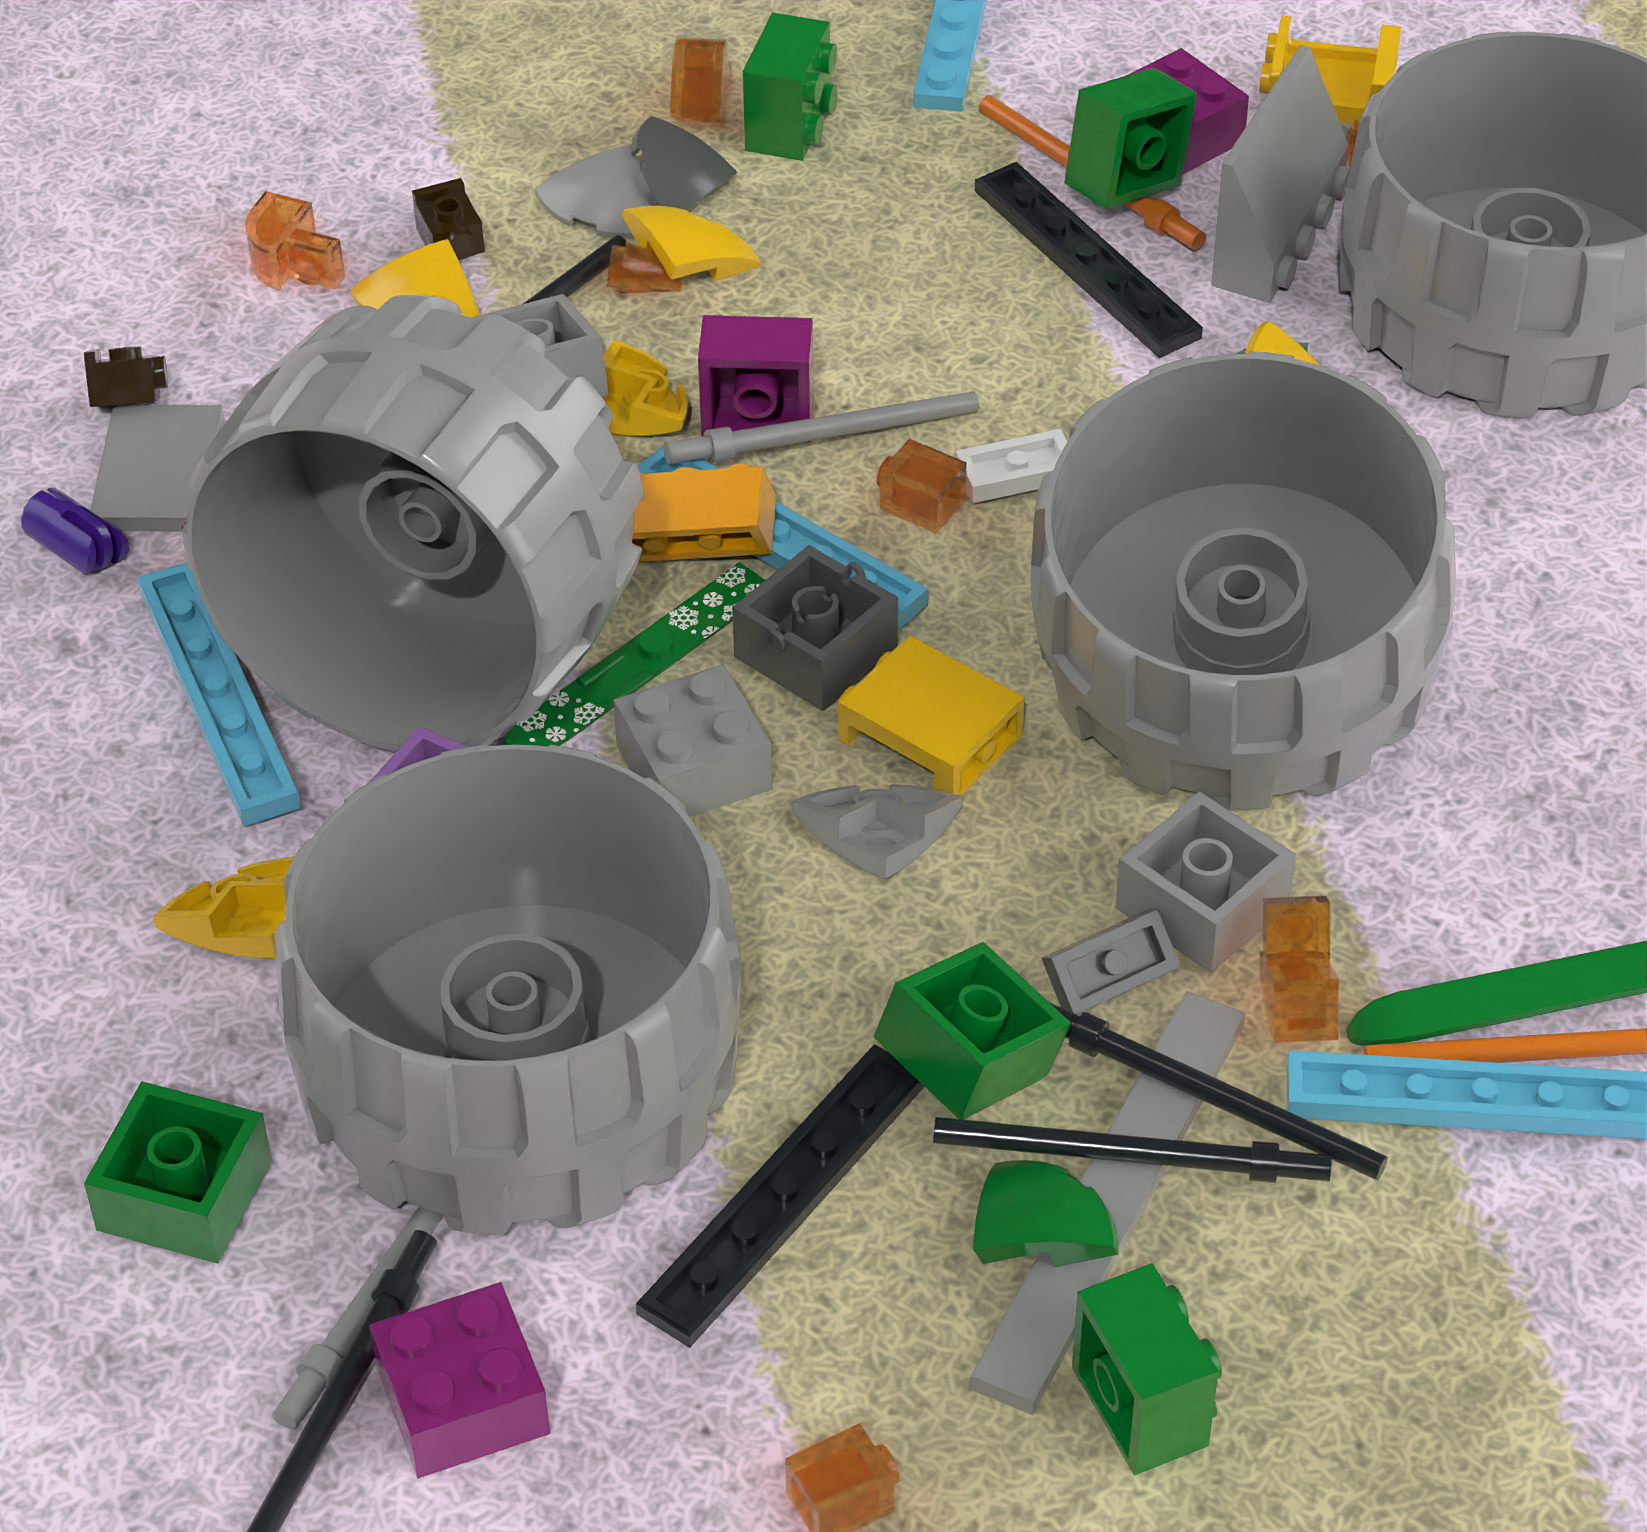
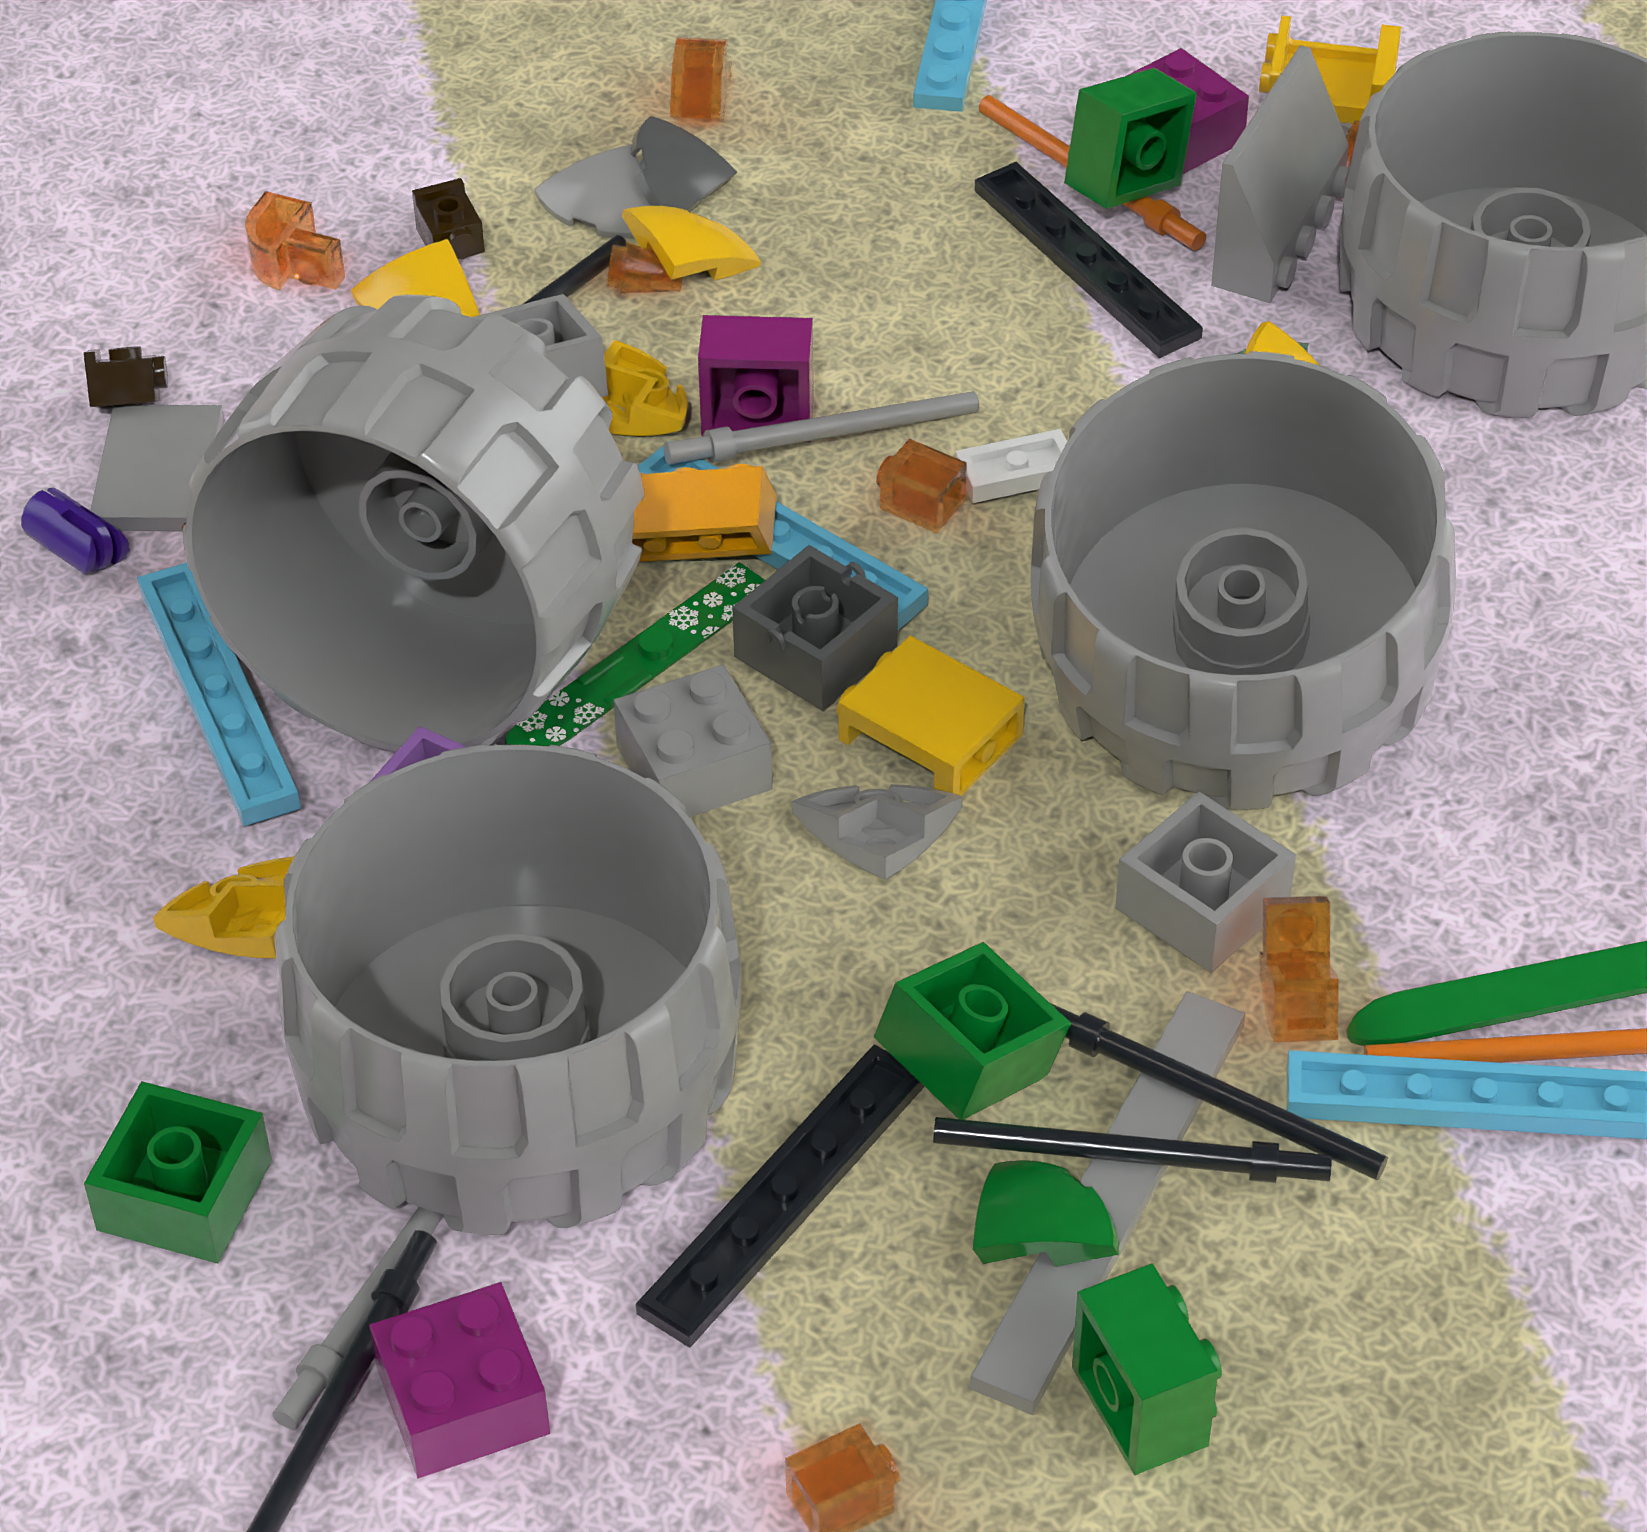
(788, 86): green brick -> none
(1111, 962): plate -> none

